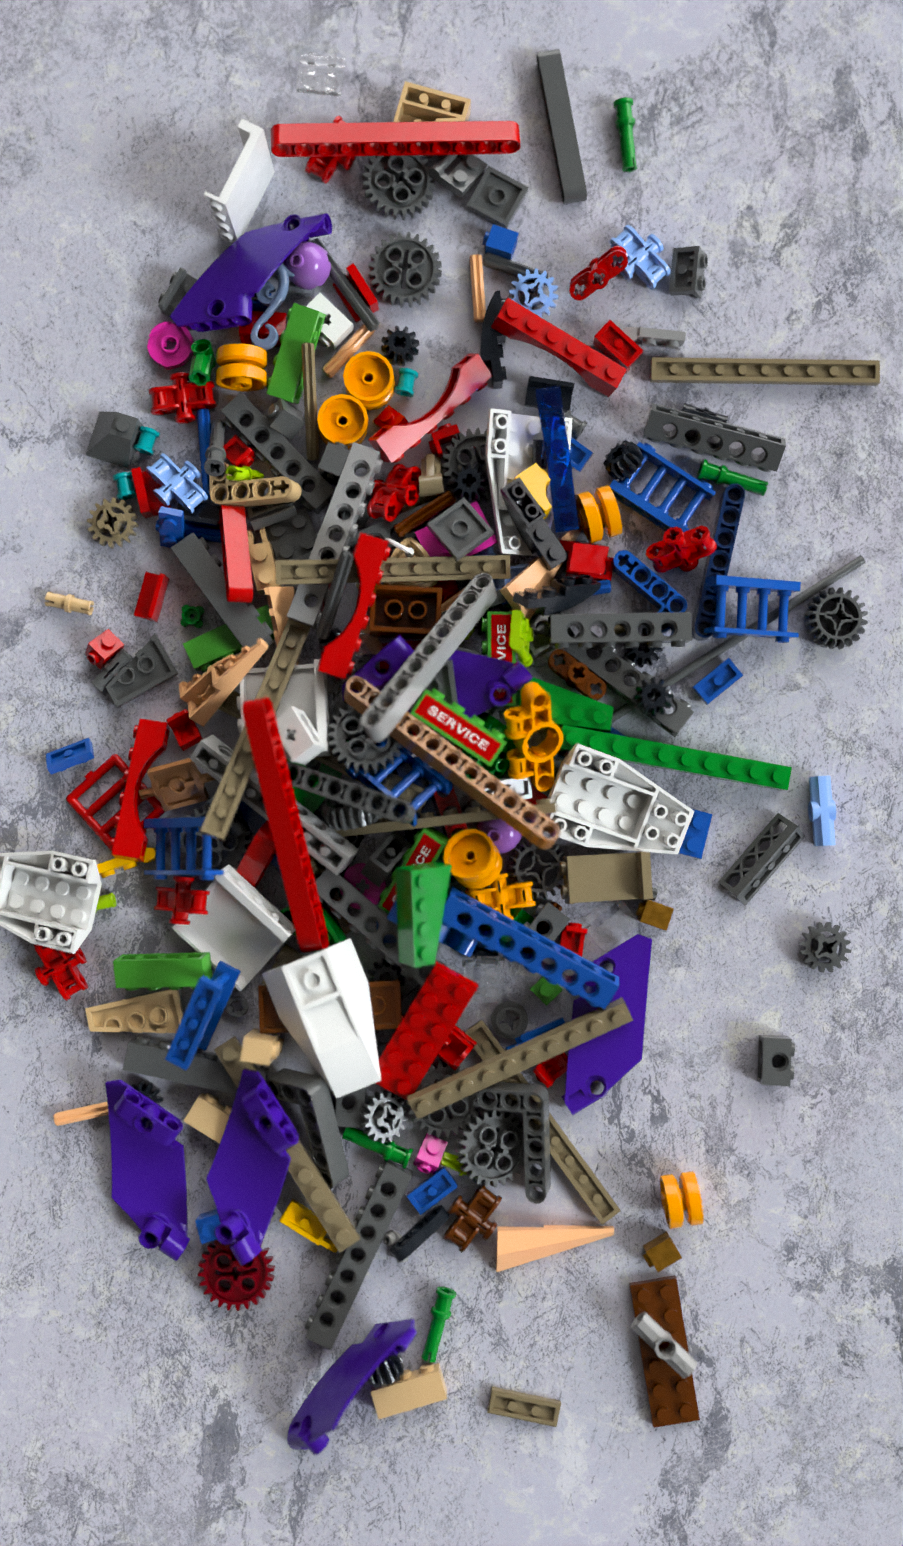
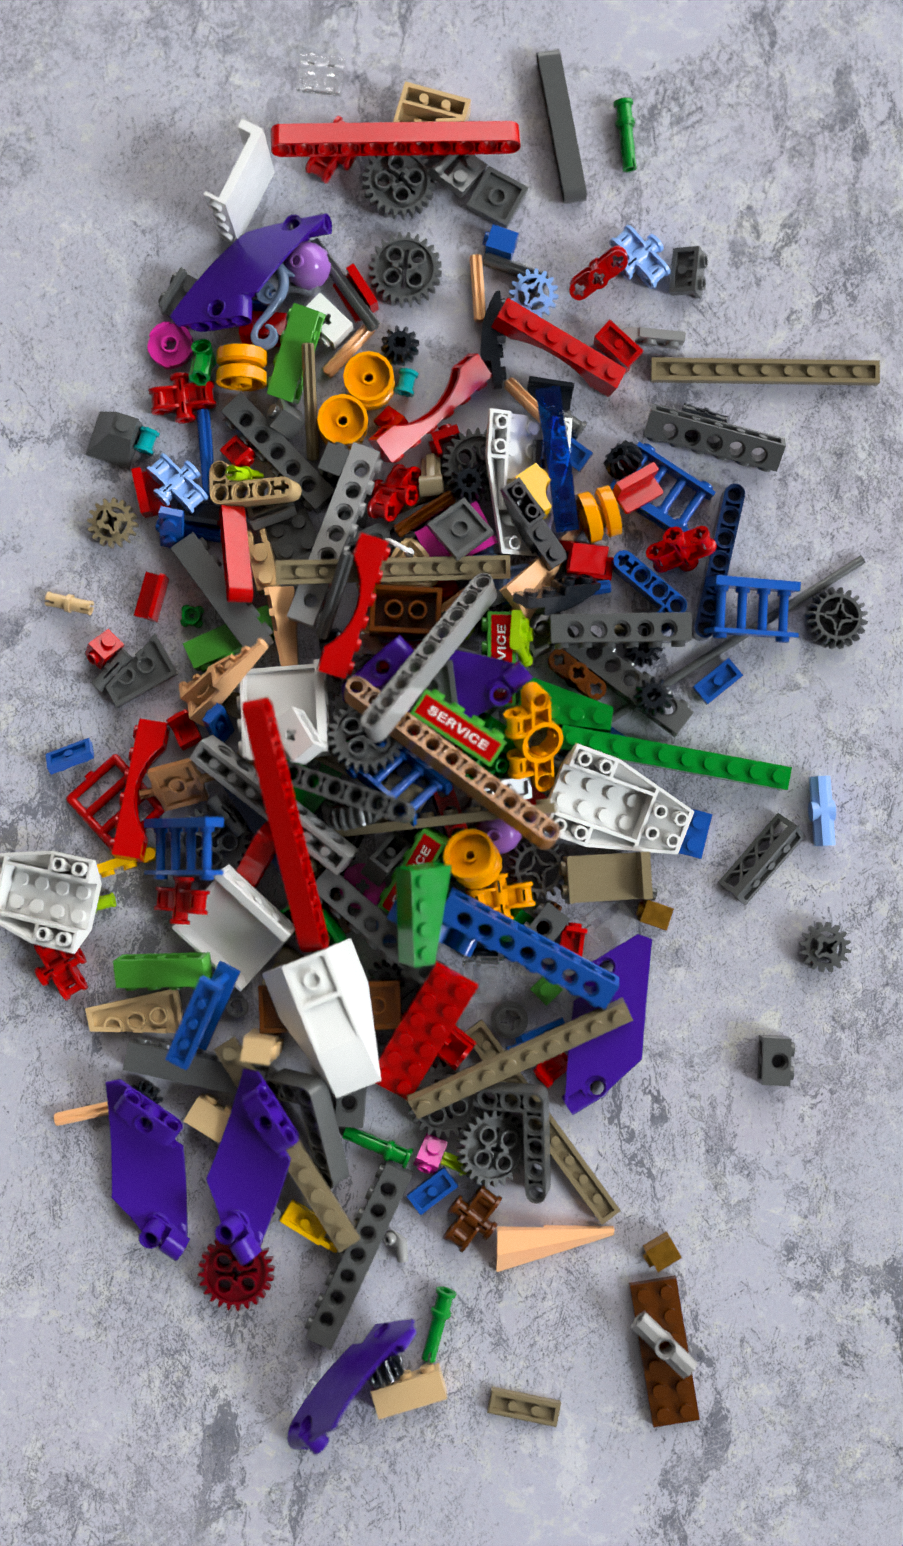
(124, 486): teal bush -> none
(206, 1225): blue brick -> none
(215, 452): dark grey pin -> none
(218, 723): none -> blue plate
(242, 762): dark tan plate -> none
(383, 1116): dark grey gear -> none
(419, 1233): black beam -> none
(522, 397): none -> light nougat axle
(637, 489): none -> panel
(681, 1198): light orange wheel -> none
(722, 475): green pin -> none

